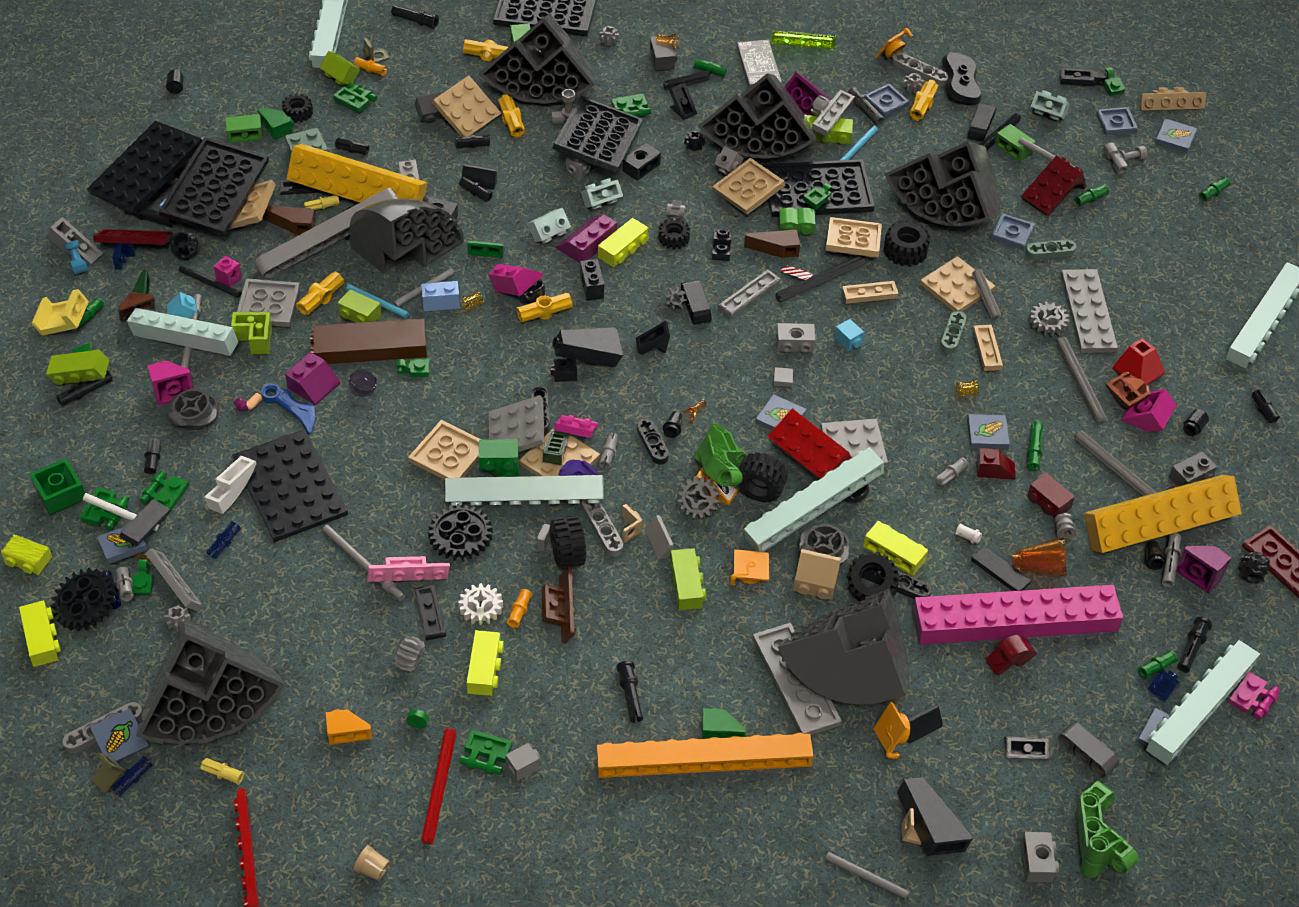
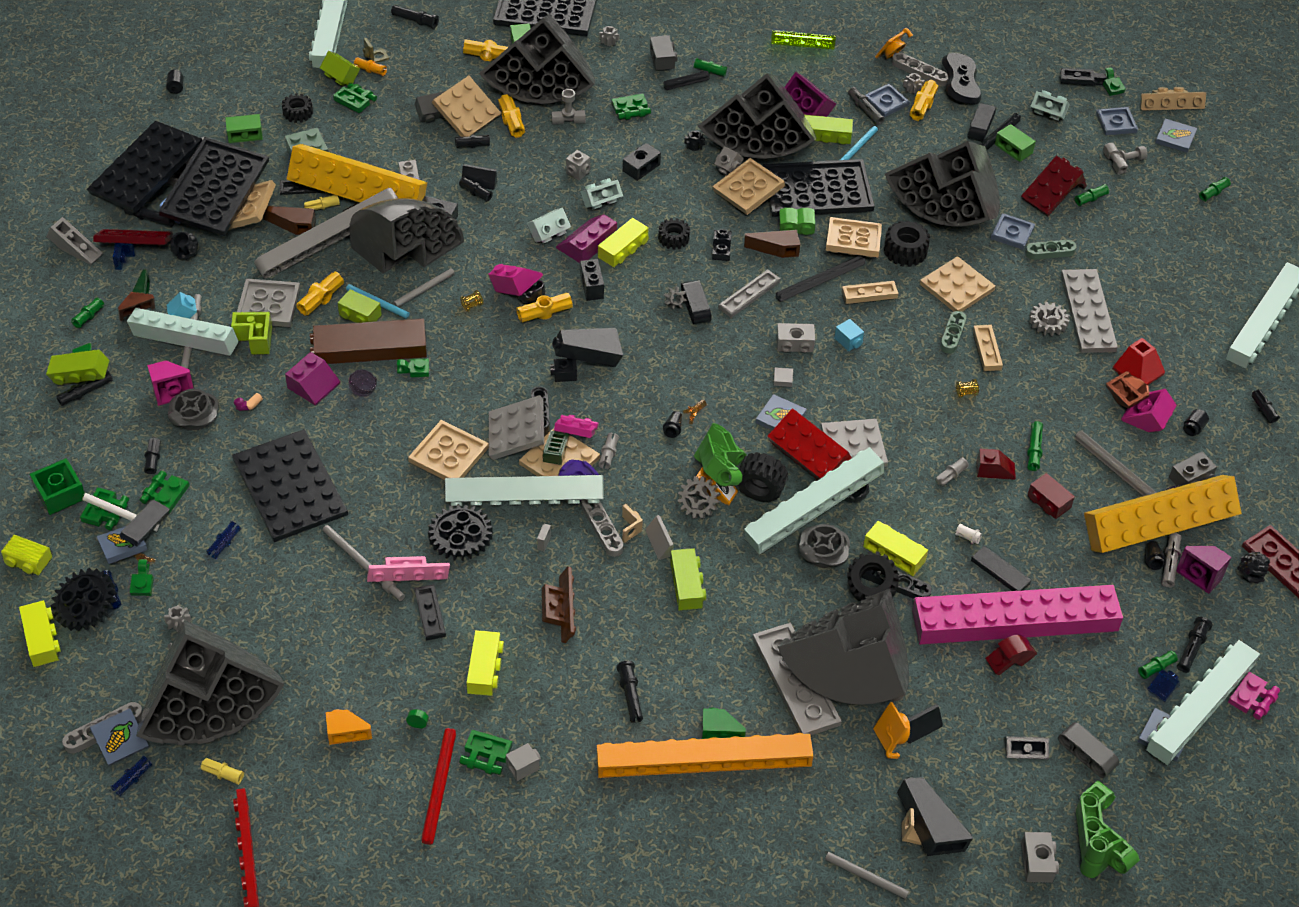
(60, 316): light yellow panel -> none
(77, 264): dark azure leg -> none
(108, 773): olive bracket -> none
(123, 577): light grey pin -> none
(174, 579): light grey tile -> none
(198, 276): black bar -> none
(225, 269): dark pink brick -> none
(230, 484): white slope -> none
(275, 122): green slope -> none
(303, 412): blue piece -> none
(352, 146): black axle -> none
(371, 863): tan piece -> none
(409, 653): light grey gear -> none
(440, 296): light blue brick -> none
(485, 249): green slope -> none
(490, 605): white gear -> none
(499, 457): green slope -> none
(519, 608): light orange pin -> none
(568, 542): black tyre -> none
(598, 134): black plate -> none
(653, 434): black beam -> none
(655, 337): black slope -> none
(668, 38): clear orange bar -> none
(675, 210): light grey gear -> none
(682, 100): black slope -> none
(750, 567): light orange hat -> none
(757, 60): light grey tile -> none
(796, 272): sticker -> none
(817, 197): green plate -> none
(817, 574): tan slope -> none
(830, 111): light grey plate -> none
(986, 293): light grey axle -> none
(988, 431): sand blue tile -> none
(1036, 149): light grey bar -> none
(1043, 558): clear orange cone -> none
(1065, 526): light grey bush -> none
(1081, 379): light grey axle -> none

